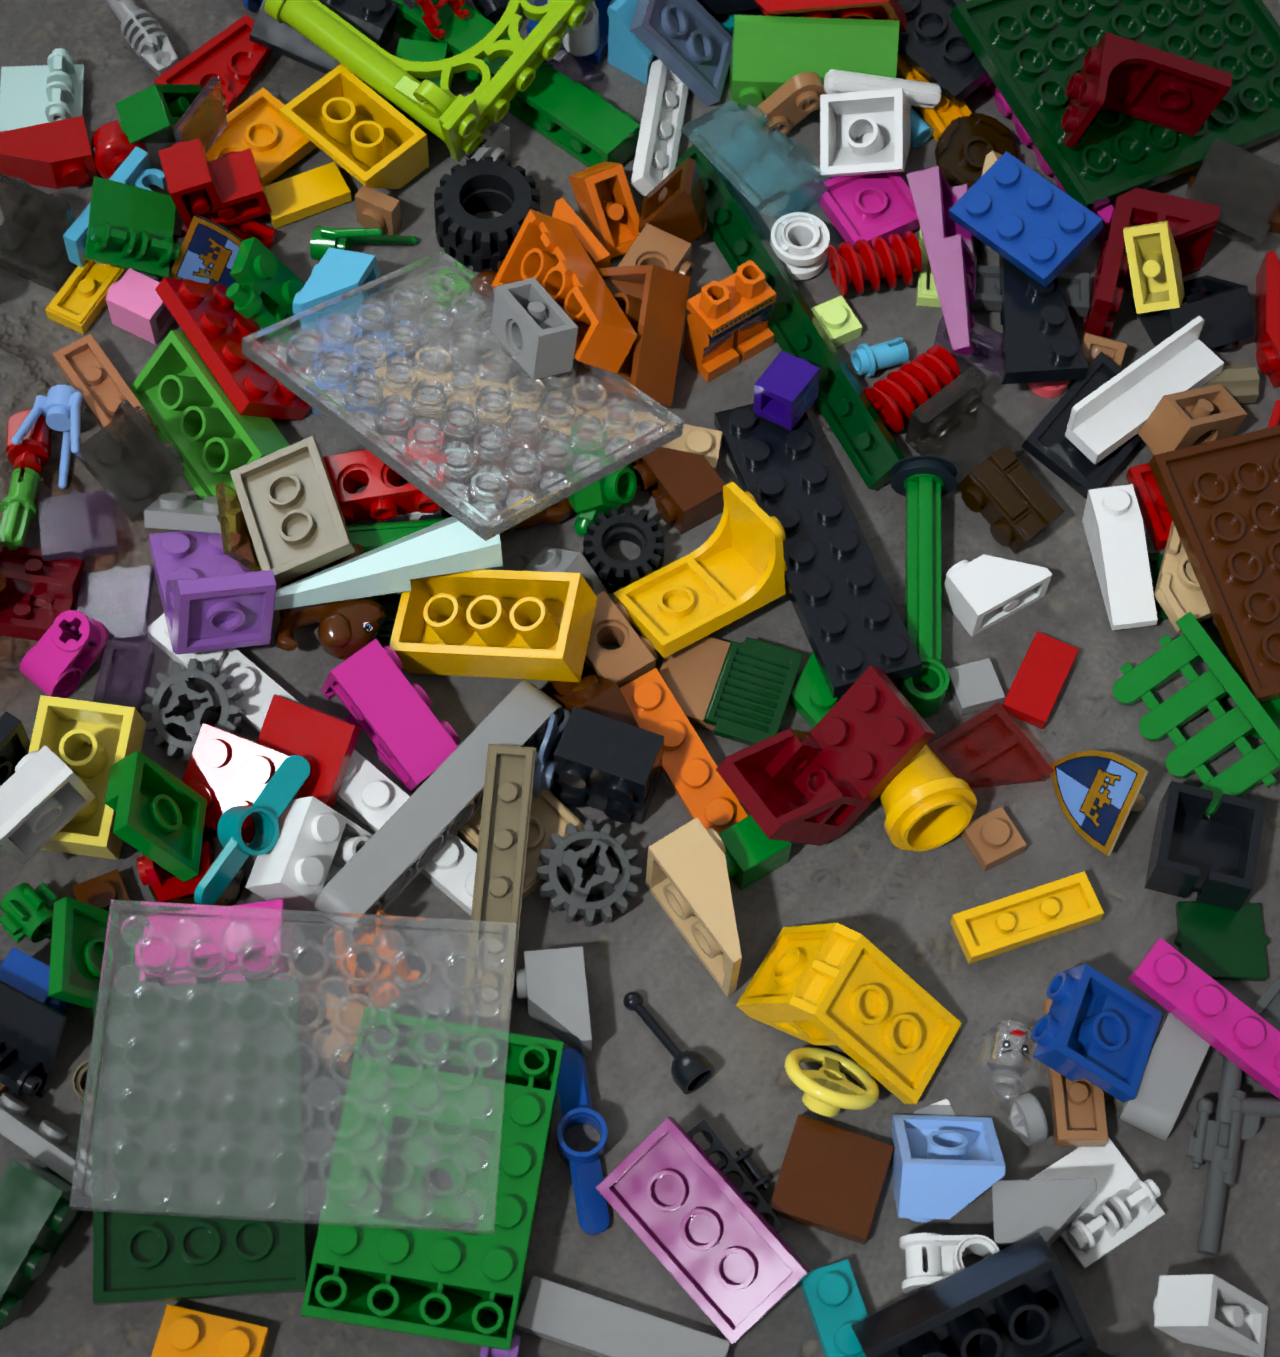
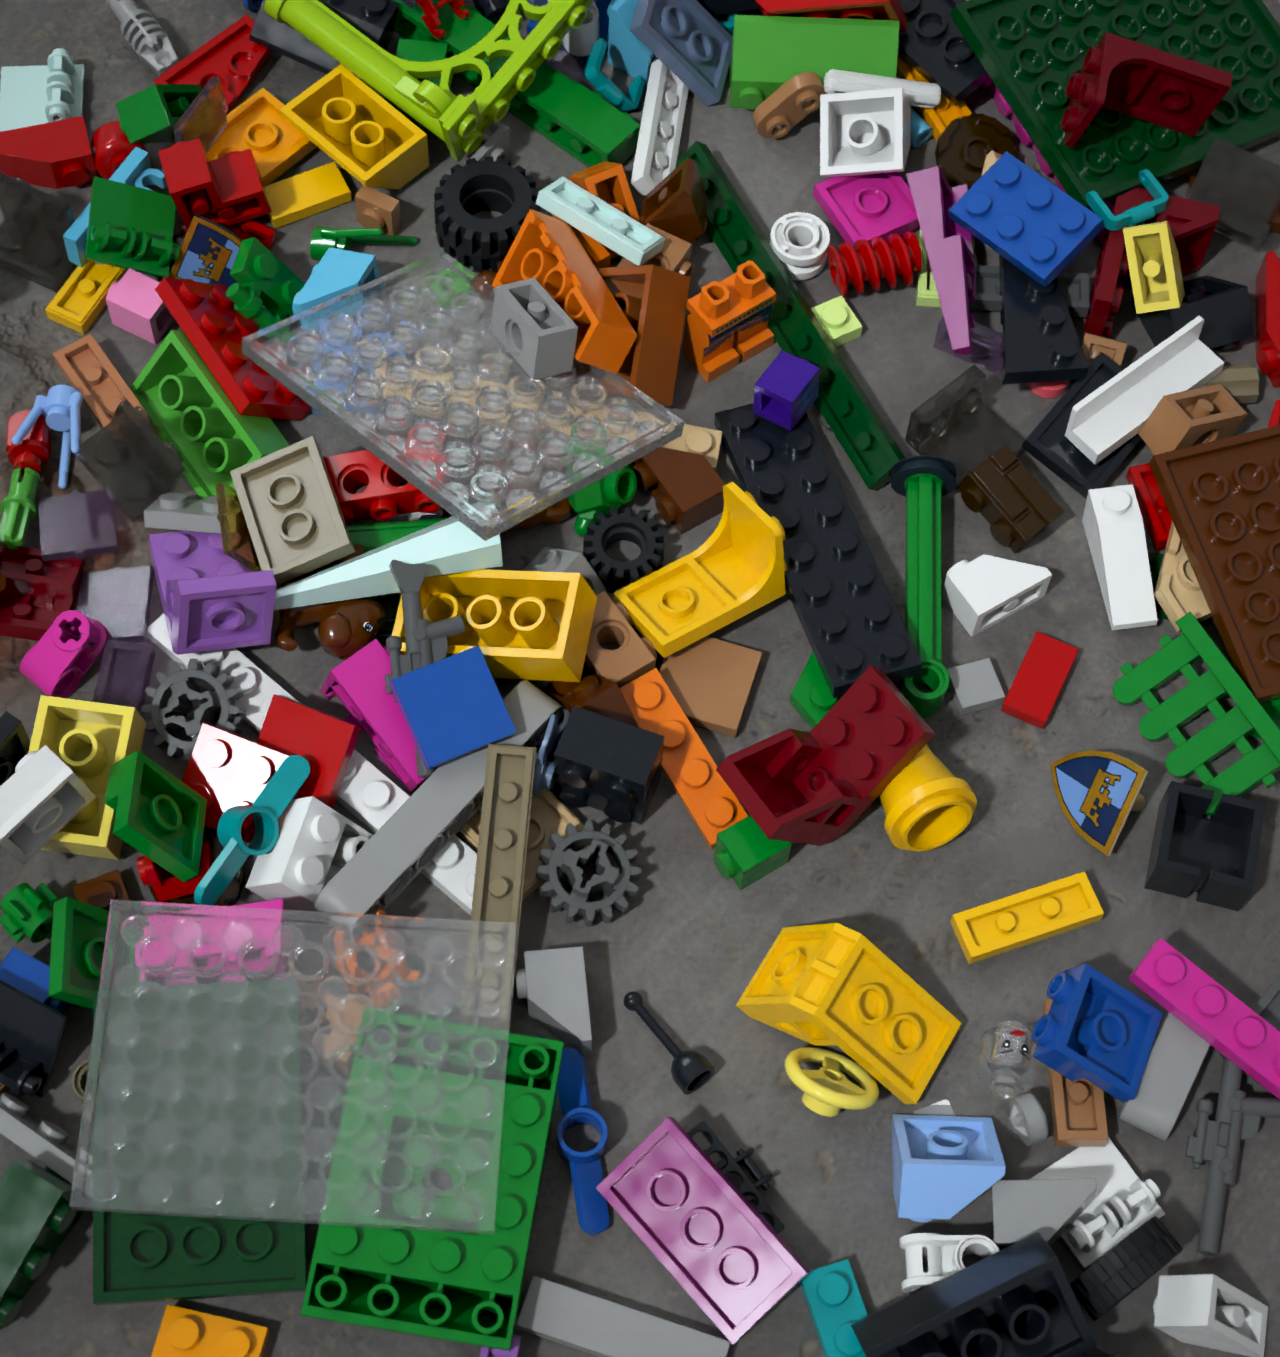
(424, 640): none -> dark grey piece
(452, 707): none -> blue tile
(600, 221): none -> light aqua tile
(606, 86): none -> teal piece
(693, 888): tan slope -> none
(752, 691): dark green window -> none
(756, 159): clear light blue slope -> none
(831, 1179): reddish brown tile -> none
(879, 356): medium azure pin -> none
(912, 386): red piece -> none
(991, 751): clear red wing -> none
(993, 839): medium nougat plate -> none
(1125, 1268): none -> black tyre
(1135, 214): none -> teal piece
(1223, 940): dark green piece -> none

